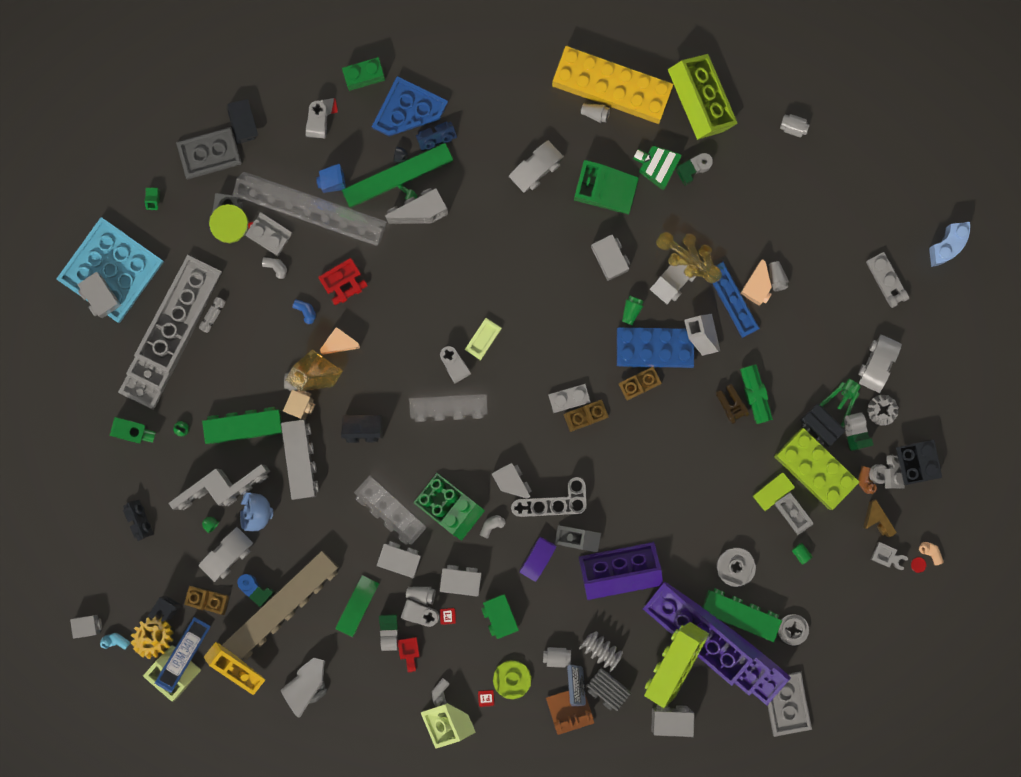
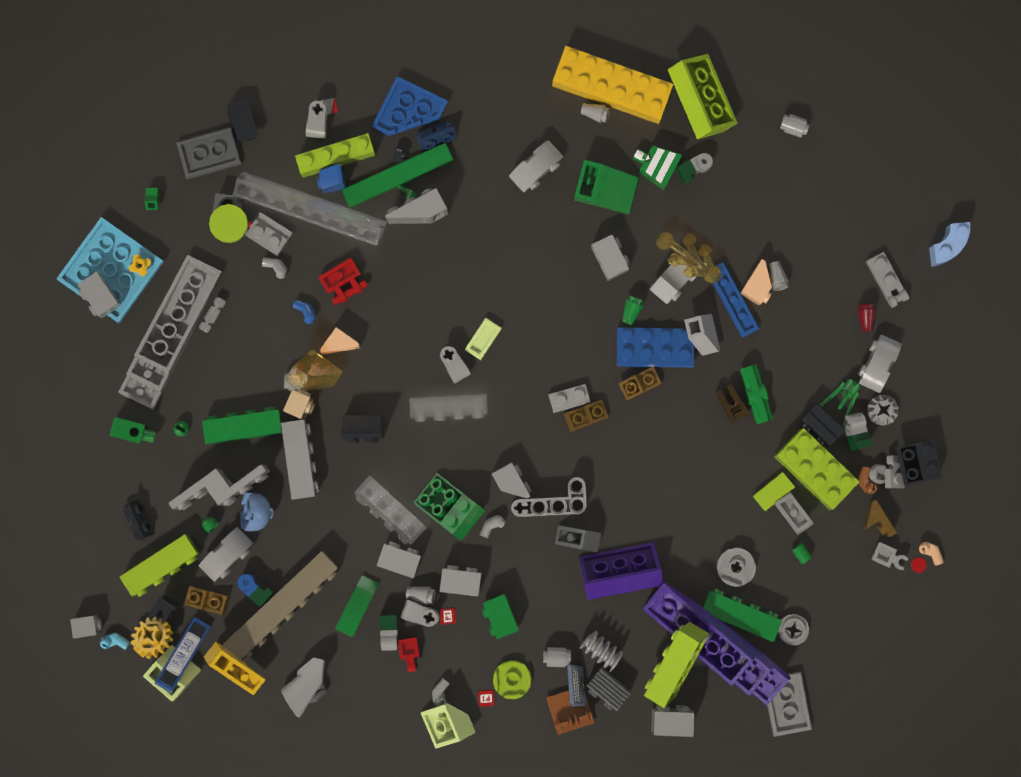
(137, 259): none -> yellow plate
(160, 565): none -> lime brick
(338, 153): none -> lime brick
(363, 74): green brick -> none
(538, 559): dark purple slope -> none
(866, 316): none -> dark red cone

